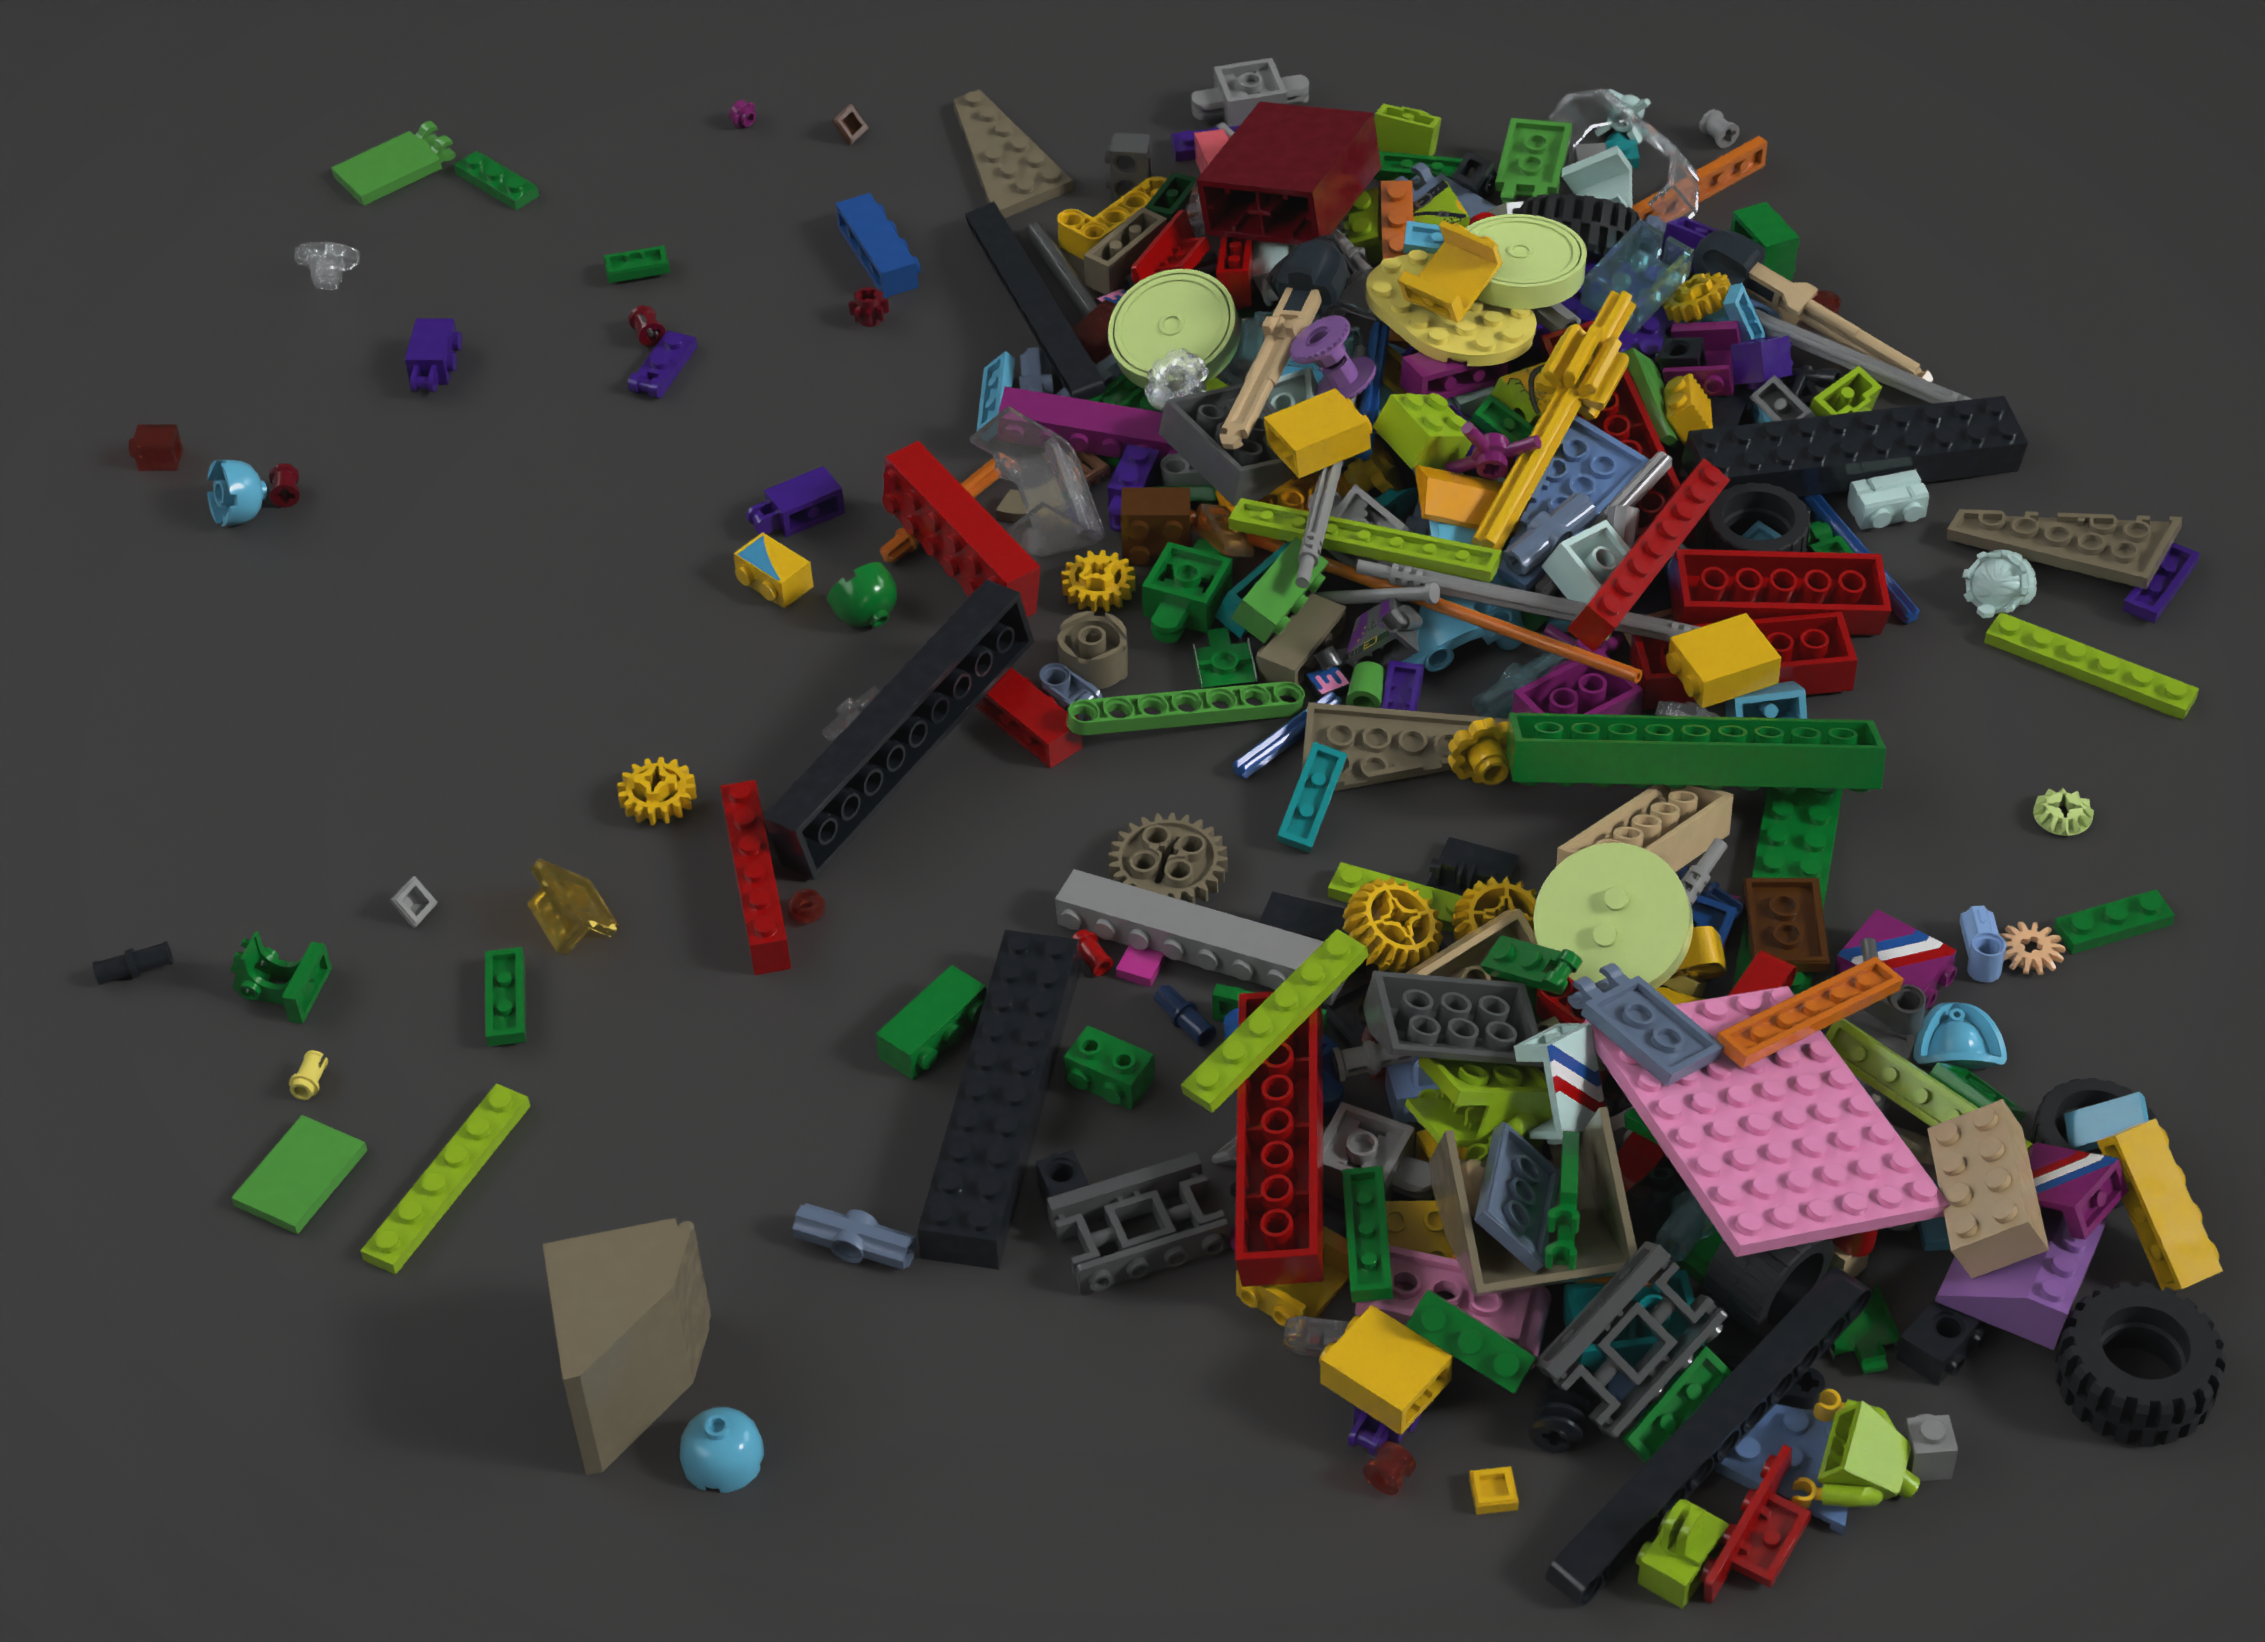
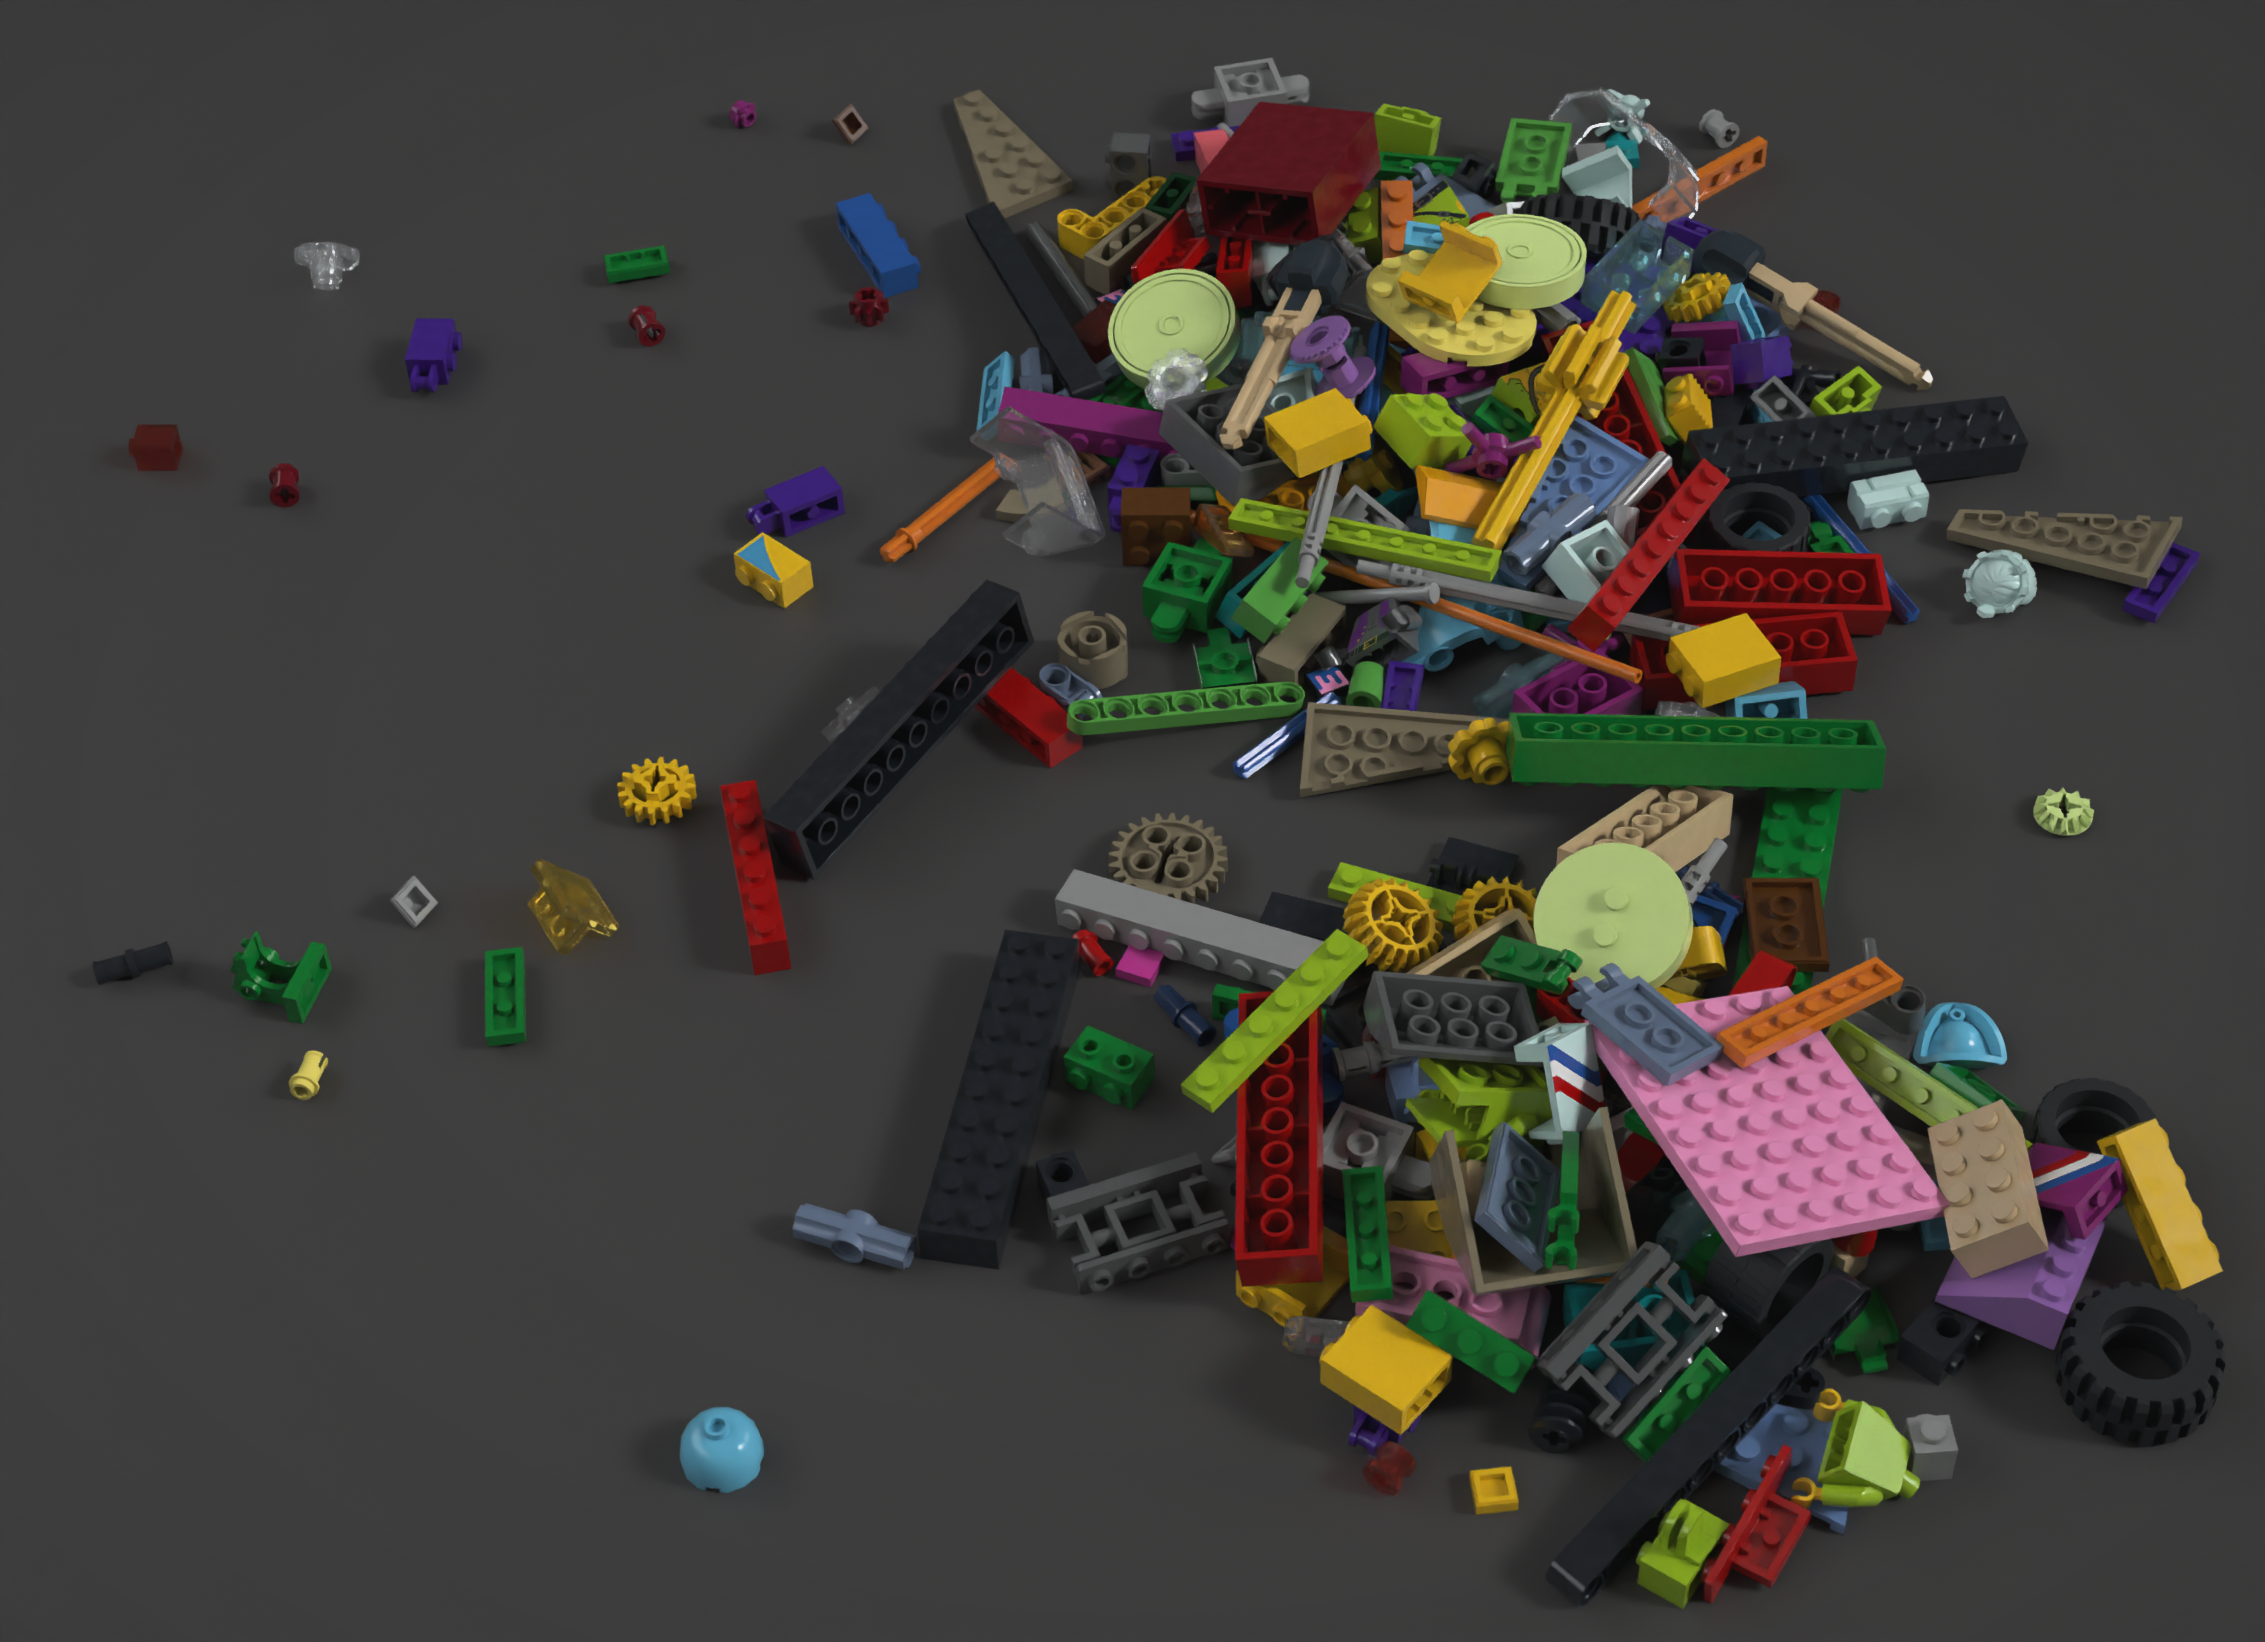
(235, 492): medium azure cylinder -> none
(299, 1174): bright green tile -> none
(394, 164): bright green tile -> none
(445, 1179): lime plate -> none
(496, 180): green plate -> none
(626, 1329): dark tan windscreen -> none
(663, 364): dark purple plate -> none
(806, 906): clear red plate -> none
(865, 598): green cylinder -> none
(931, 1022): green brick -> none
(955, 526): red brick -> none
(1098, 581): yellow gear -> none
(1311, 797): teal plate -> none
(1770, 231): green brick -> none
(1851, 359): light grey axle -> none
(1906, 951): panel -> none
(1983, 944): light blue piece -> none
(2036, 959): light nougat gear -> none
(2091, 665): lime plate -> none
(2103, 1119): medium azure tile -> none
(2114, 921): green plate -> none

